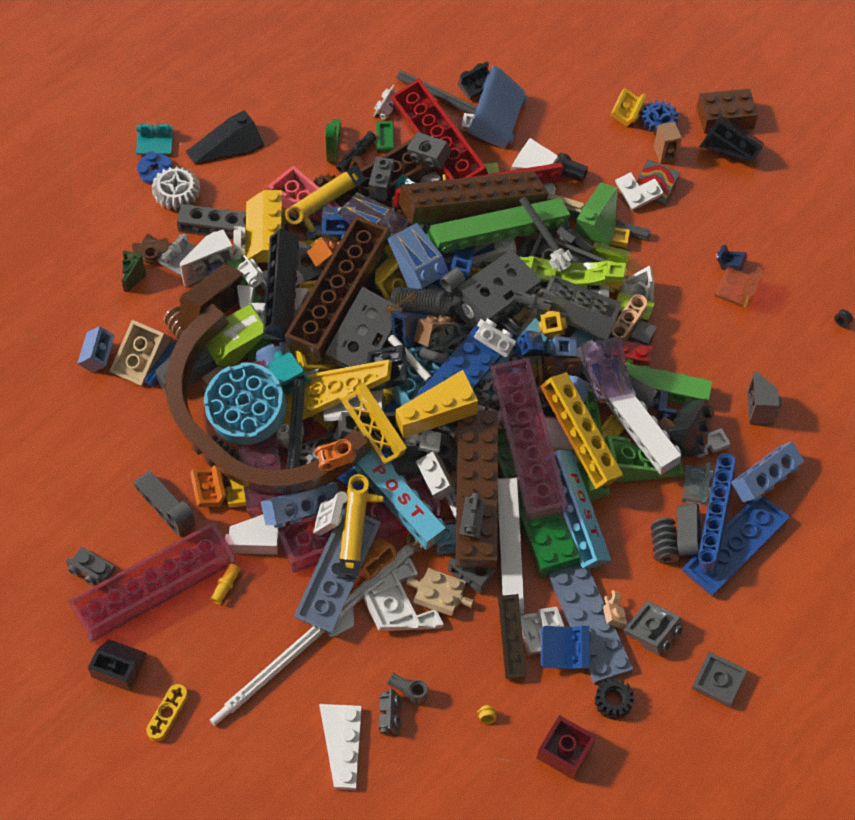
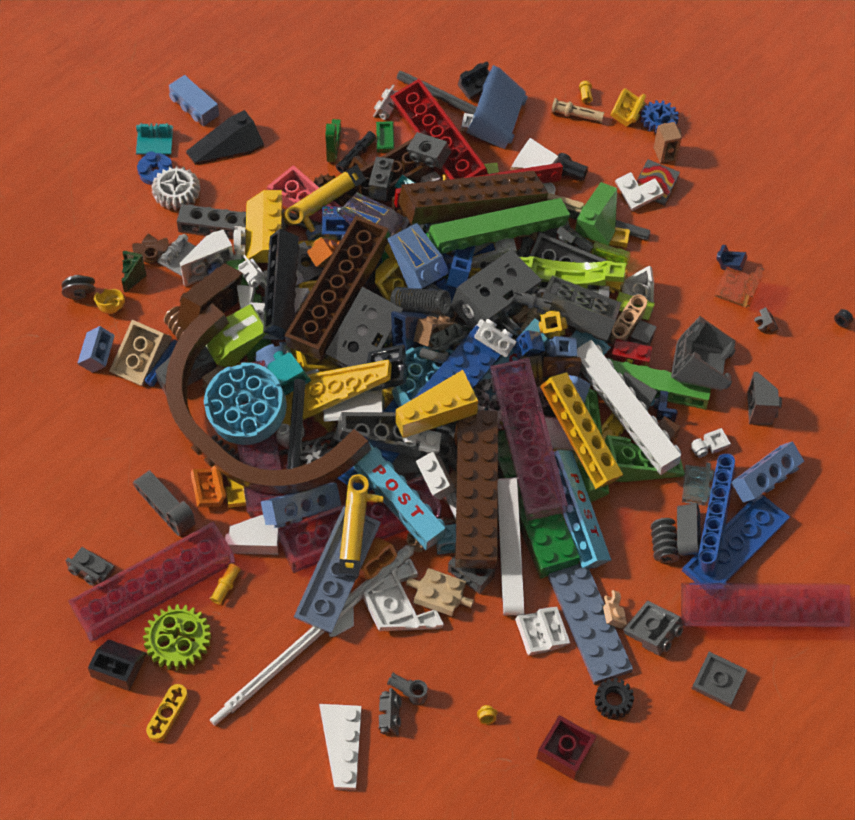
(76, 286): none -> dark grey piece
(109, 301): none -> yellow hair
(171, 653): none -> lime gear
(193, 100): none -> medium blue brick
(329, 514): white plate -> none
(333, 456): orange piece -> none
(381, 423): yellow fence -> none
(390, 308): clear orange hinge -> none
(411, 359): white bar -> none
(452, 281): dark grey pin -> none
(472, 516): dark grey hinge -> none
(512, 636): dark brown plate -> none
(540, 225): dark grey bar -> none
(560, 259): white gear -> none
(565, 647): blue bracket -> none
(570, 109): none -> tan pin
(585, 88): none -> yellow pin
(607, 368): clear purple slope -> none
(692, 427): black wedge -> none
(702, 356): none -> dark grey windscreen
(731, 140): black wedge -> none
(733, 104): reddish brown brick -> none
(765, 604): none -> clear pink brick
(767, 319): none -> dark grey tile

